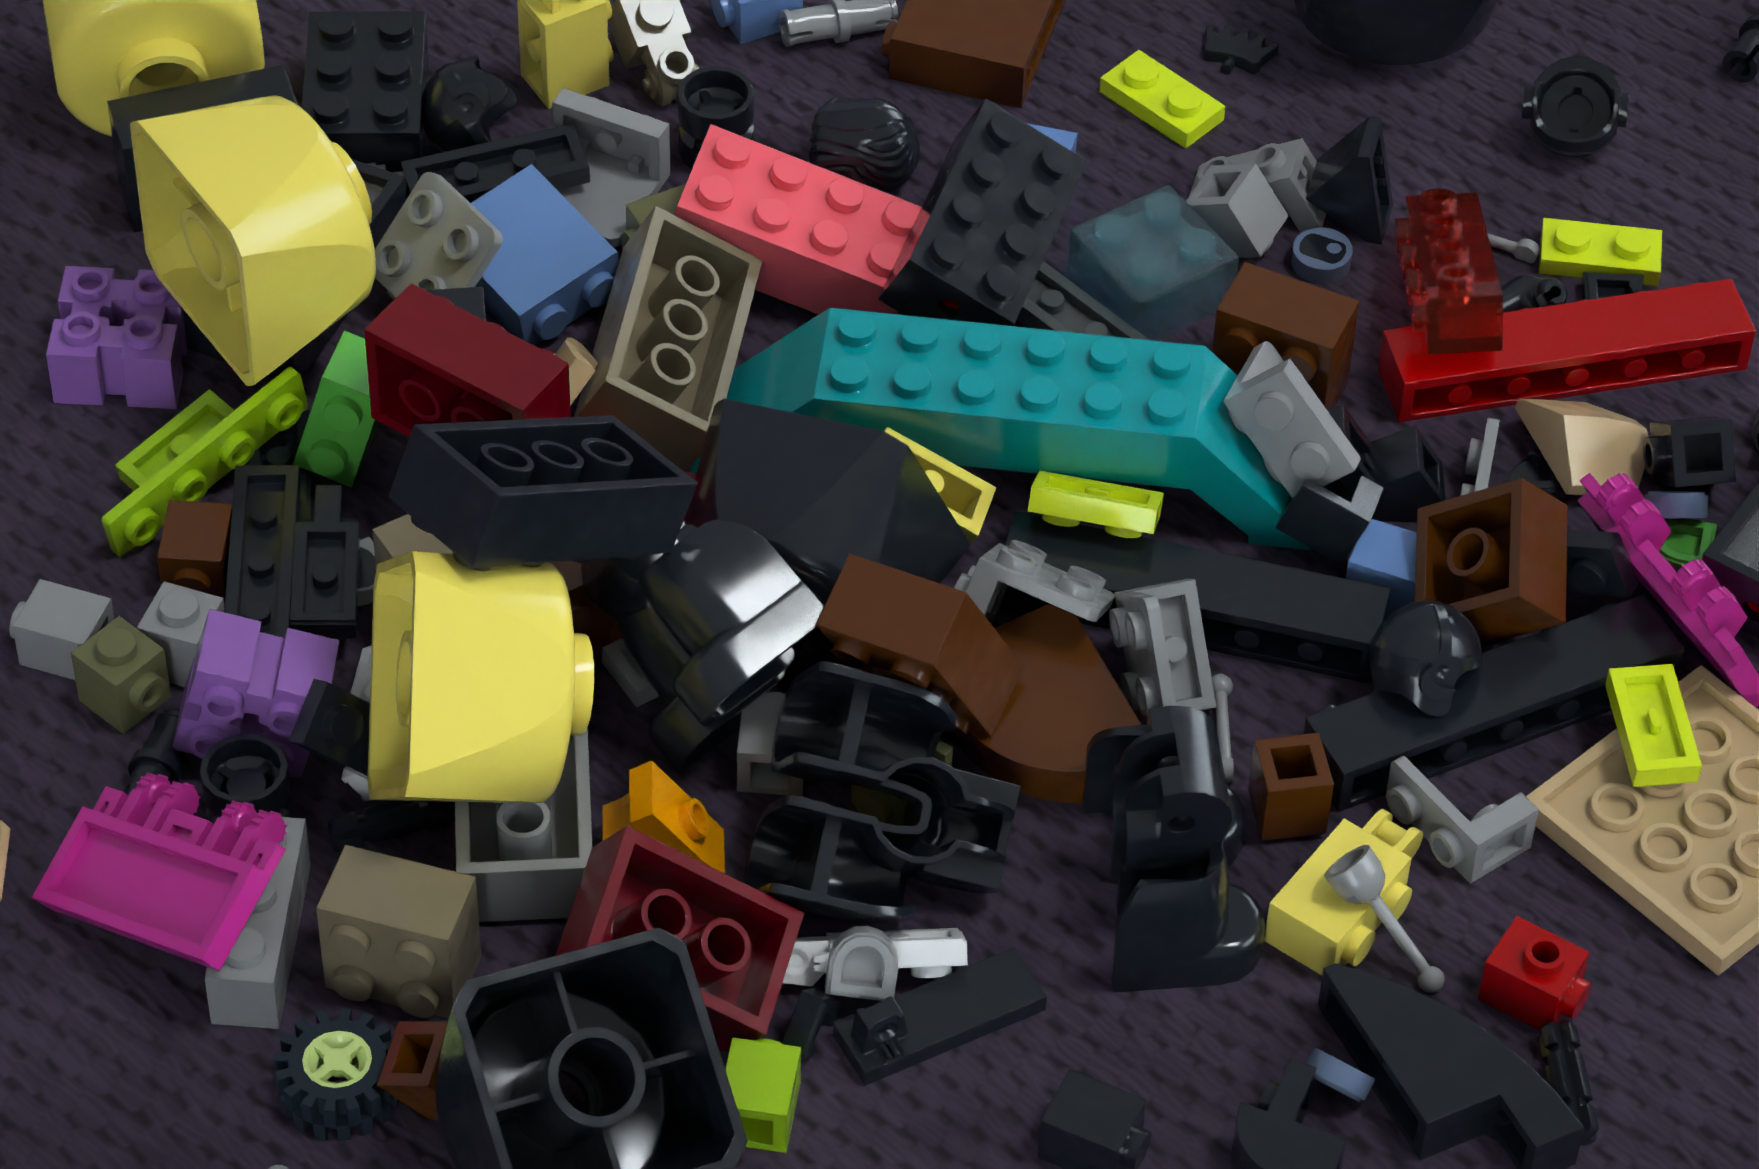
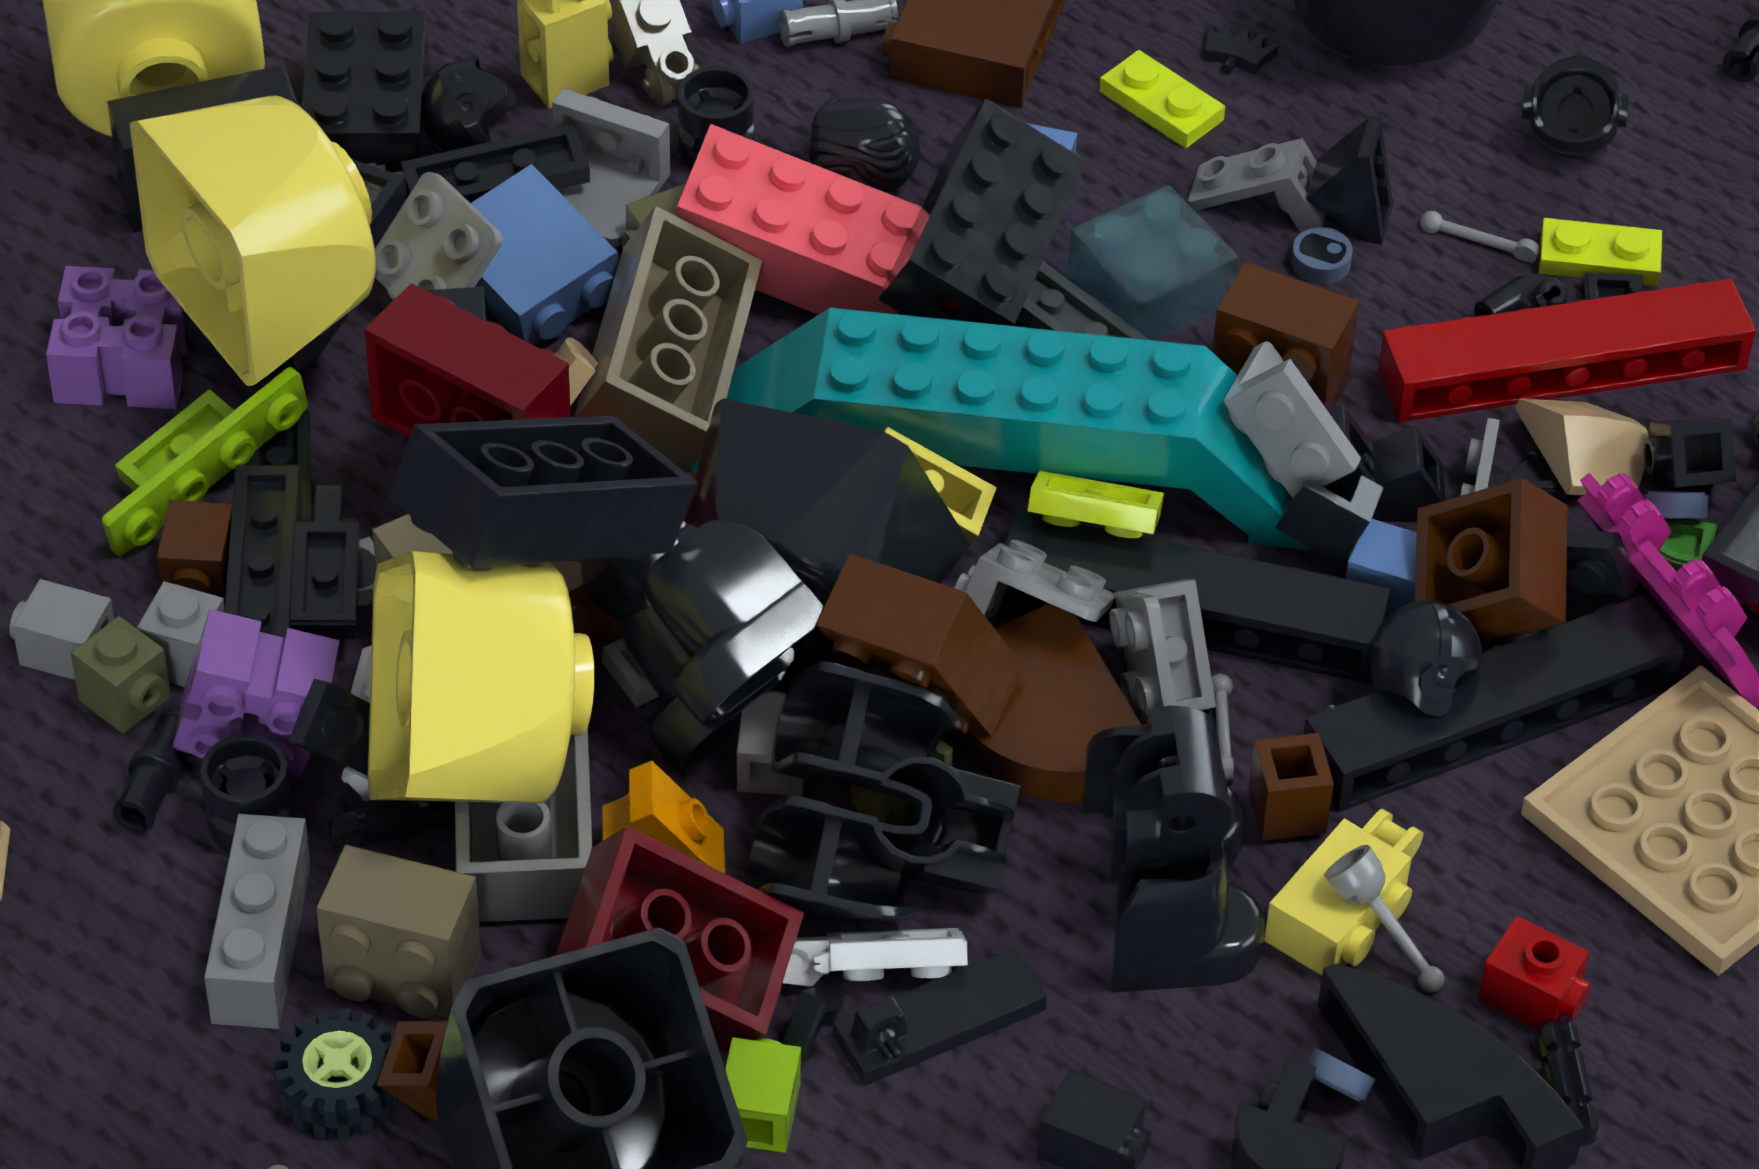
(161, 872): dark pink hinge -> none
(340, 418): bright green brick -> none
(862, 965): light grey tile -> none
(1239, 207): light grey brick -> none
(1450, 273): clear red brick -> none
(1470, 847): light grey bracket -> none
(1653, 725): neon yellow plate -> none

